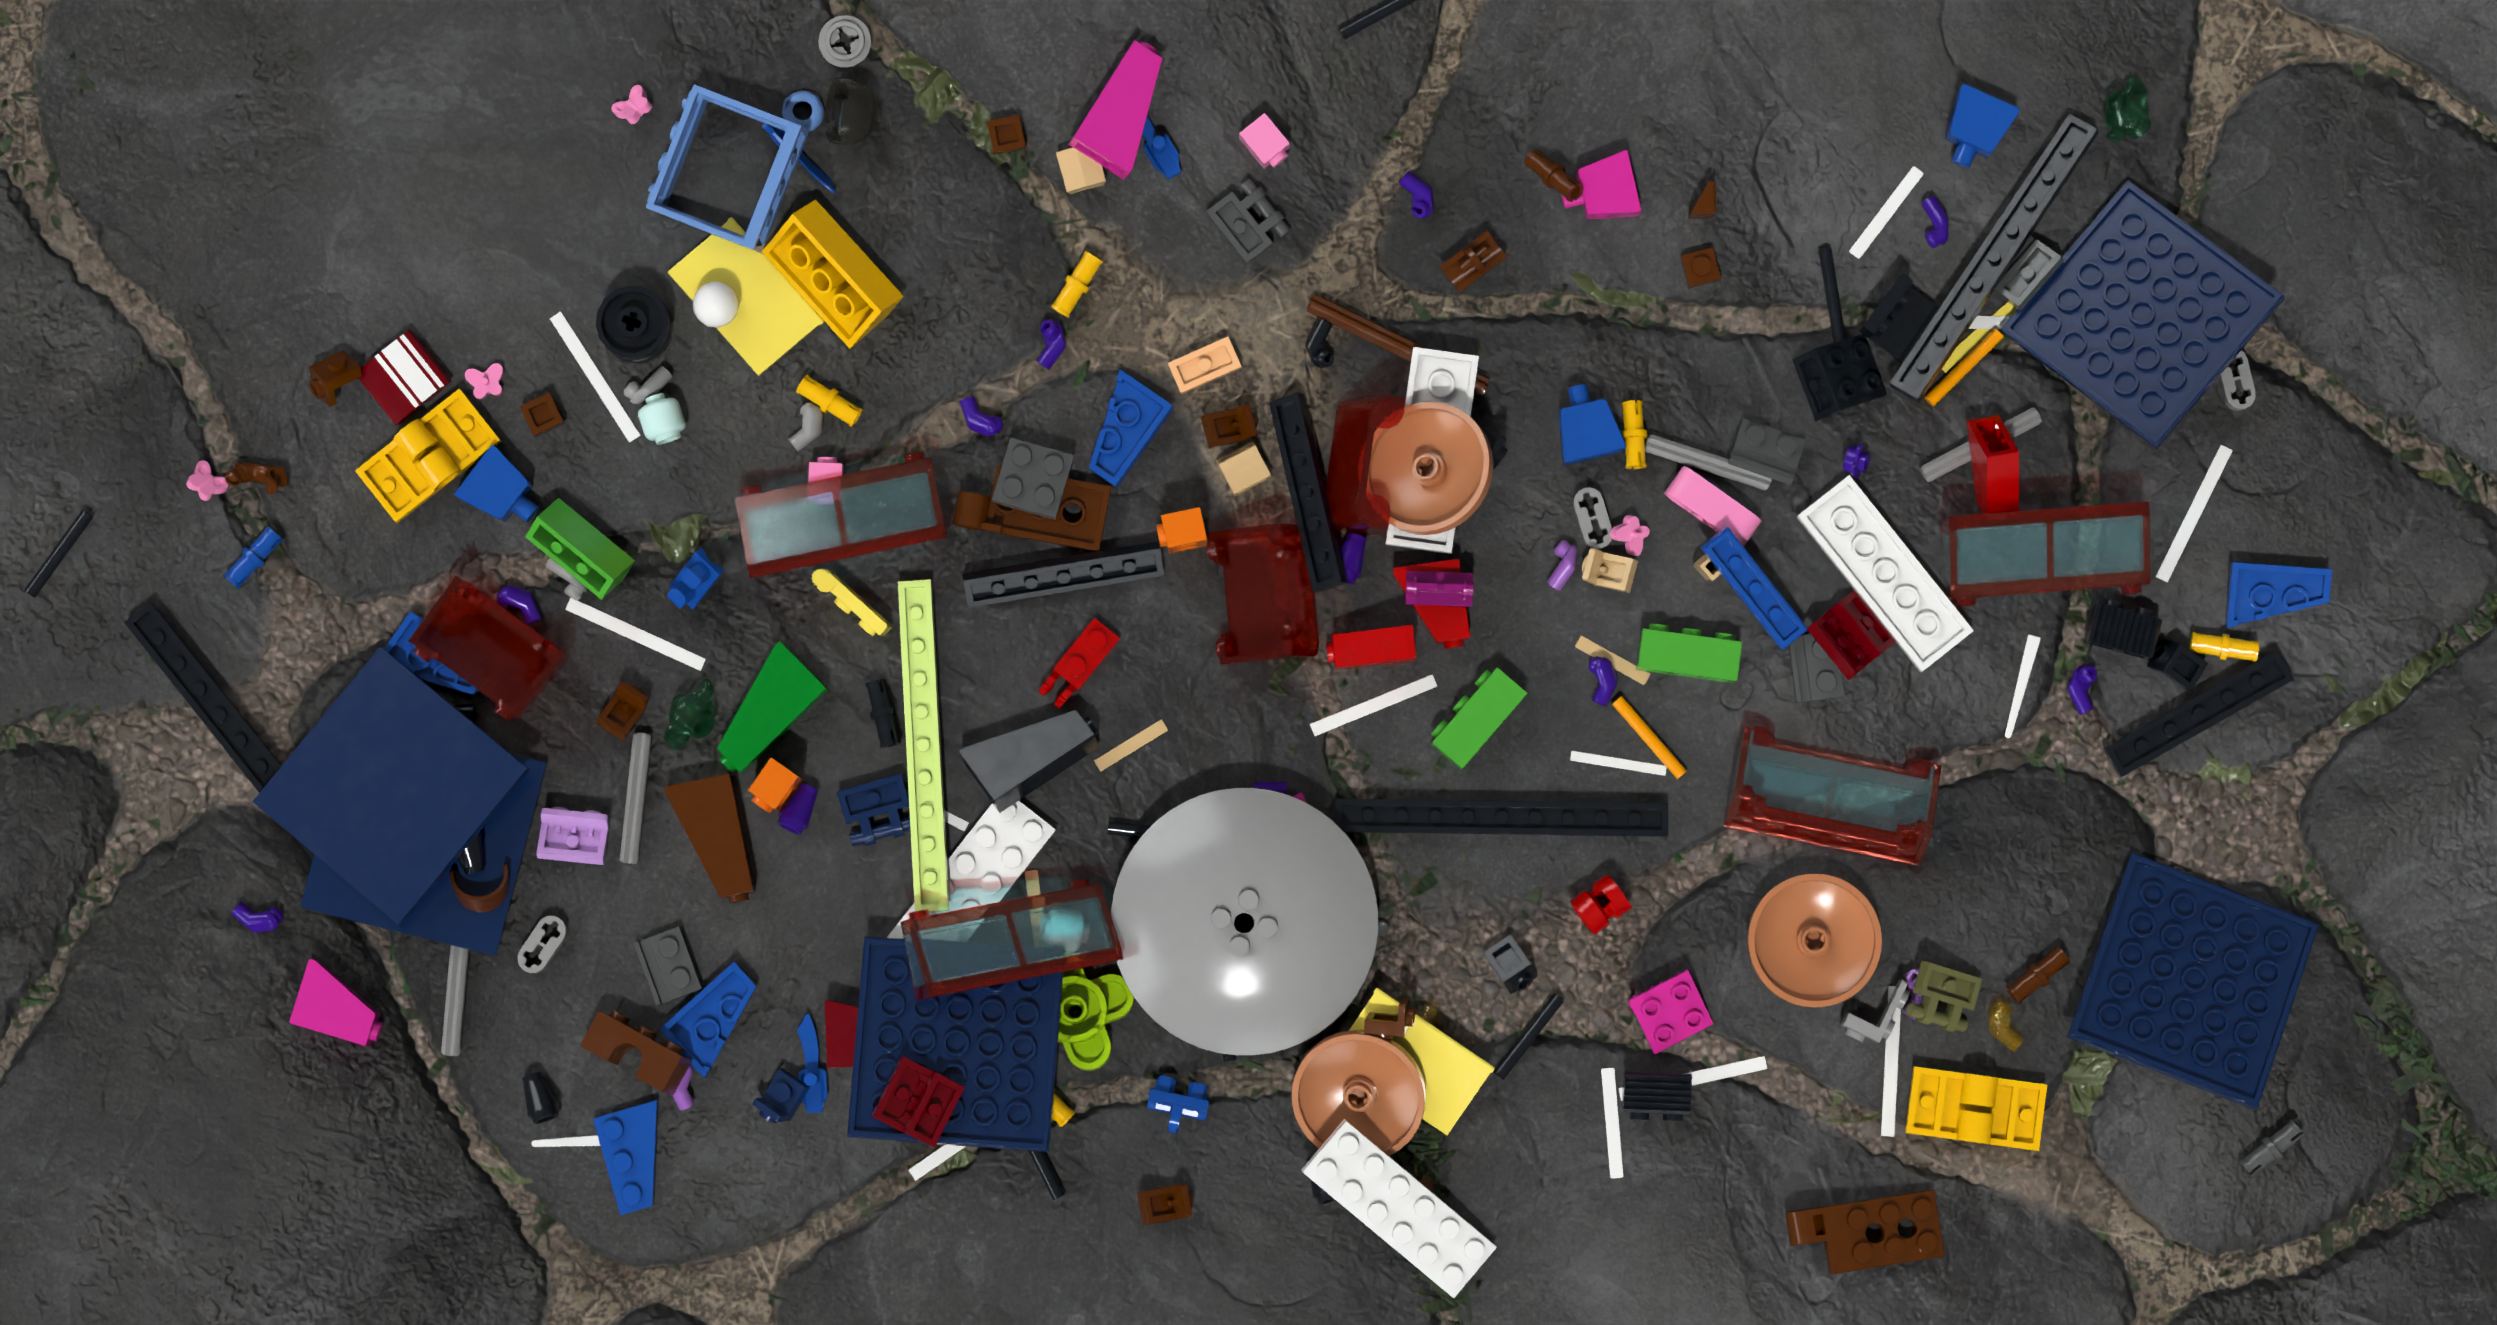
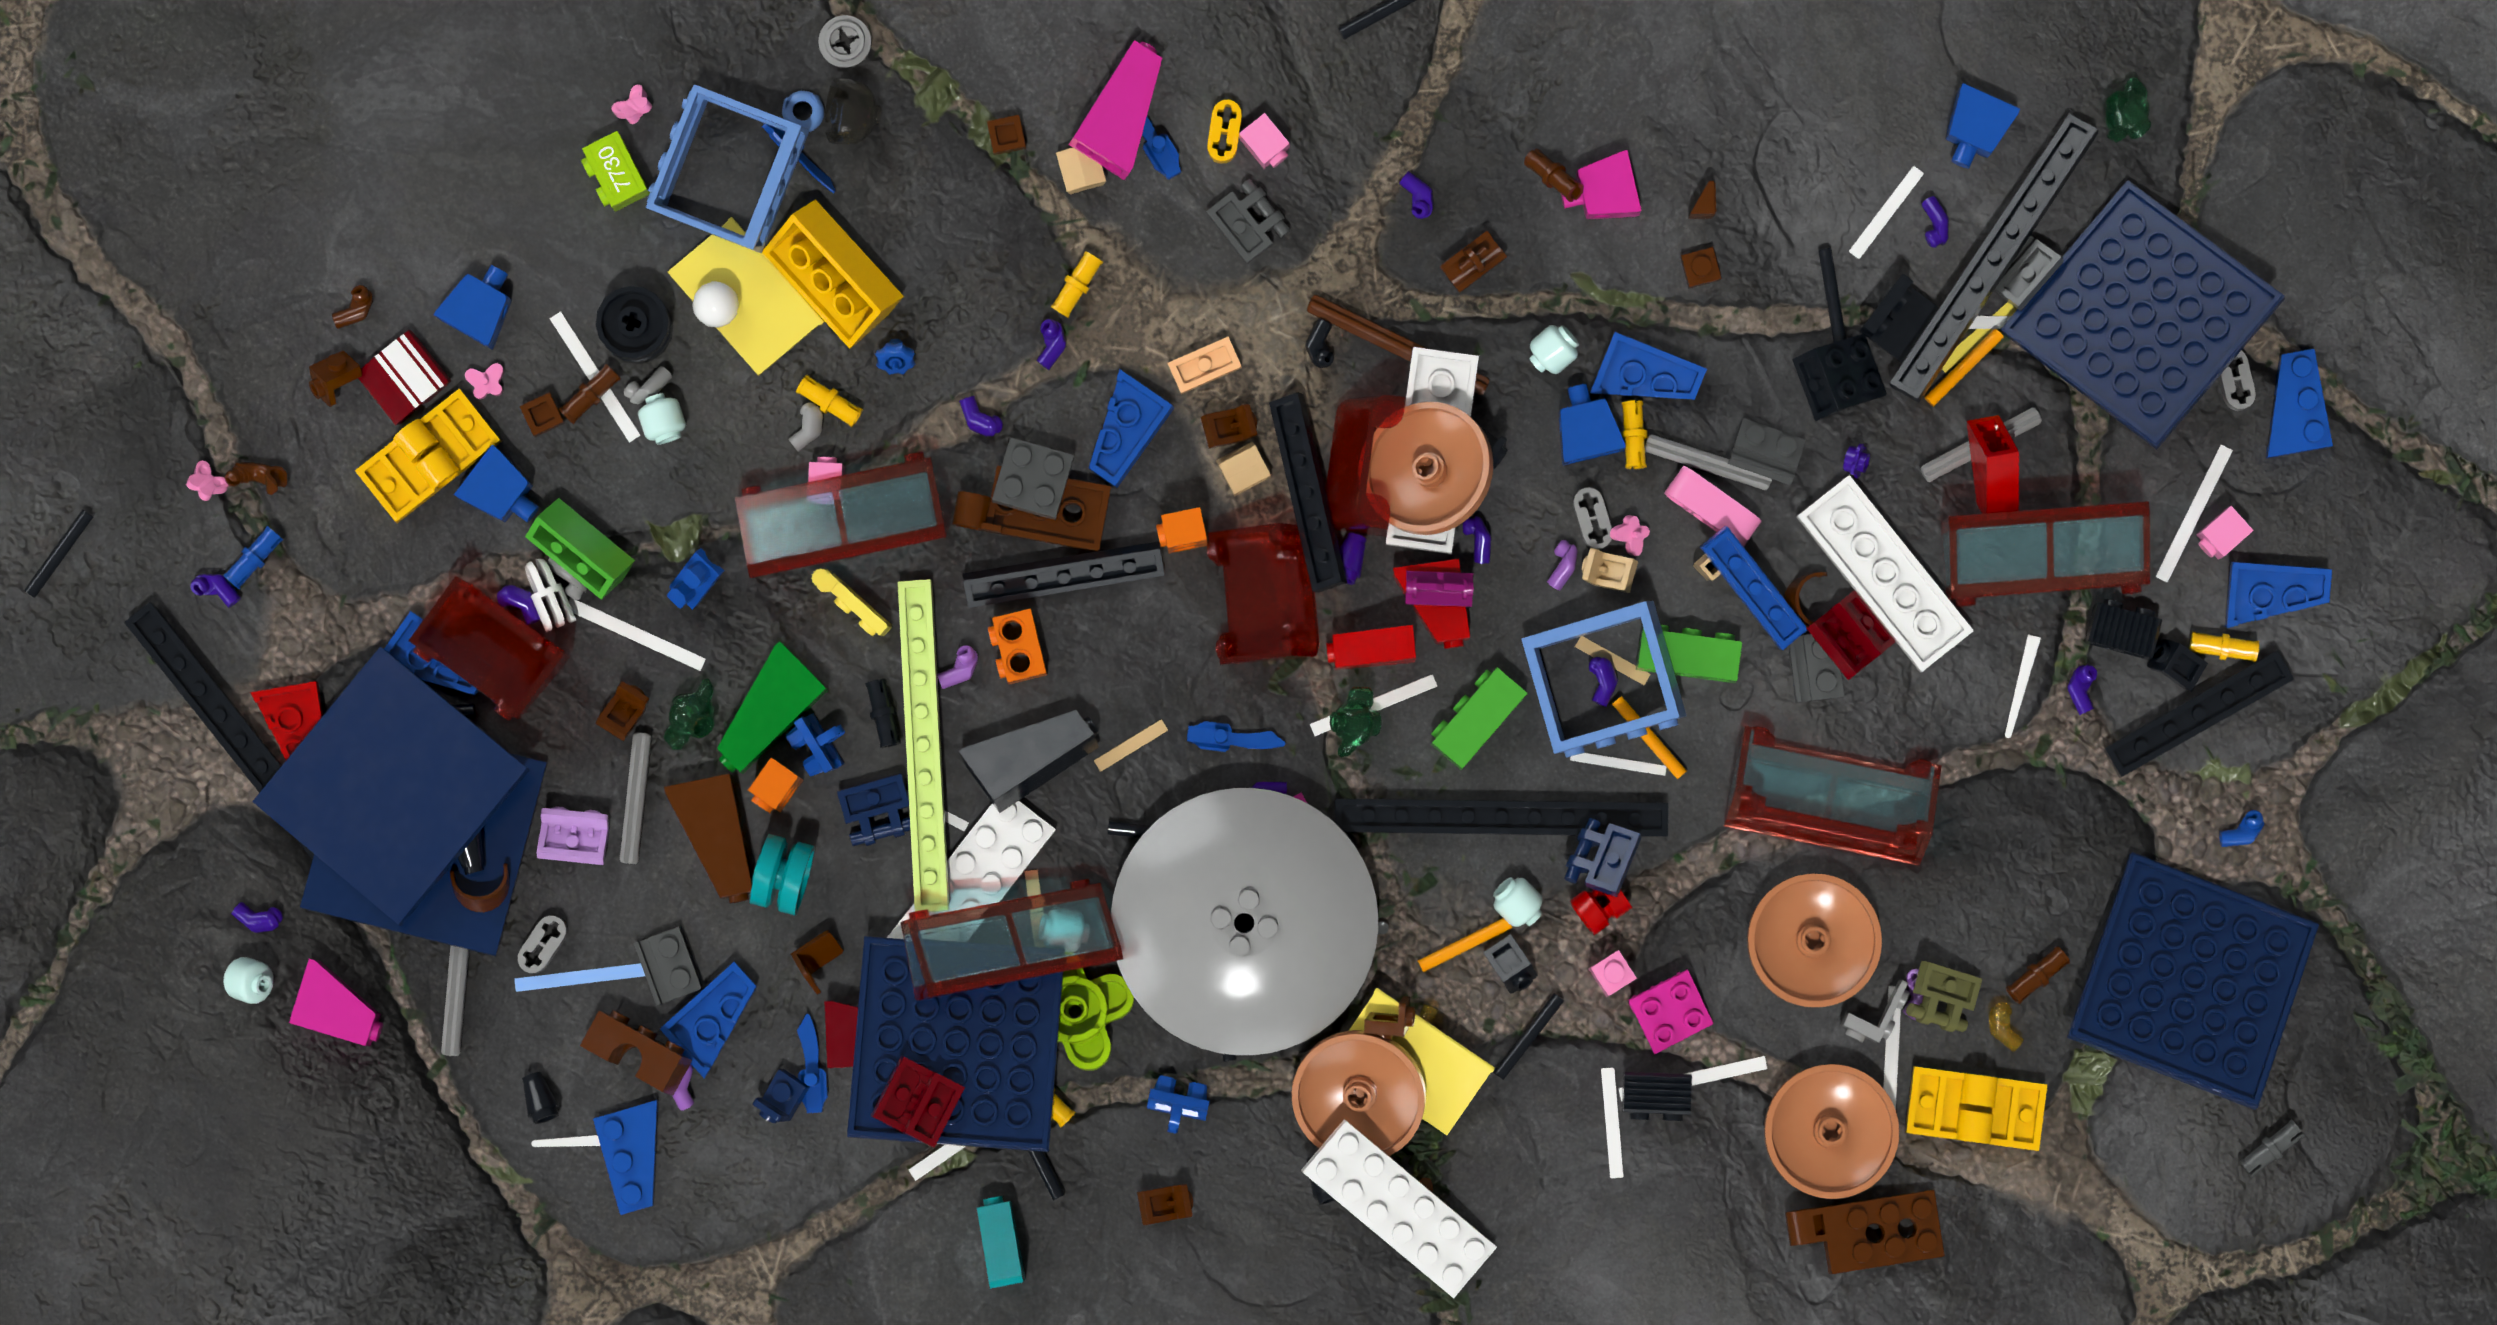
(215, 585): none -> dark purple arm
(248, 980): none -> light aqua head
(290, 712): none -> red wing
(358, 308): none -> reddish brown arm
(477, 307): none -> blue torso
(548, 595): none -> white arm
(579, 977): none -> light blue sticker
(589, 394): none -> reddish brown pin
(615, 172): none -> lime brick
(777, 873): none -> teal wheel
(798, 809): dark purple cone -> none
(810, 732): none -> blue hips
(815, 955): none -> reddish brown bracket
(895, 357): none -> blue piece
(962, 670): none -> medium lavender arm
(1000, 1243): none -> teal slope
(1026, 644): none -> orange brick
(1081, 660): red hinge -> none
(1219, 737): none -> blue piece
(1232, 131): none -> yellow beam
(1355, 720): none -> clear green piece
(1464, 944): none -> light orange bar
(1482, 539): none -> dark purple arm
(1518, 902): none -> light aqua head
(1553, 349): none -> light aqua head
(1611, 860): none -> dark blue plate
(1612, 973): none -> bright pink brick
(1636, 728): none -> medium blue window
(1643, 370): none -> blue wing
(1792, 595): none -> reddish brown helmet
(1831, 1131): none -> nougat dish
(2223, 533): none -> bright pink brick
(2245, 832): none -> blue arm
(2299, 407): none -> blue wing

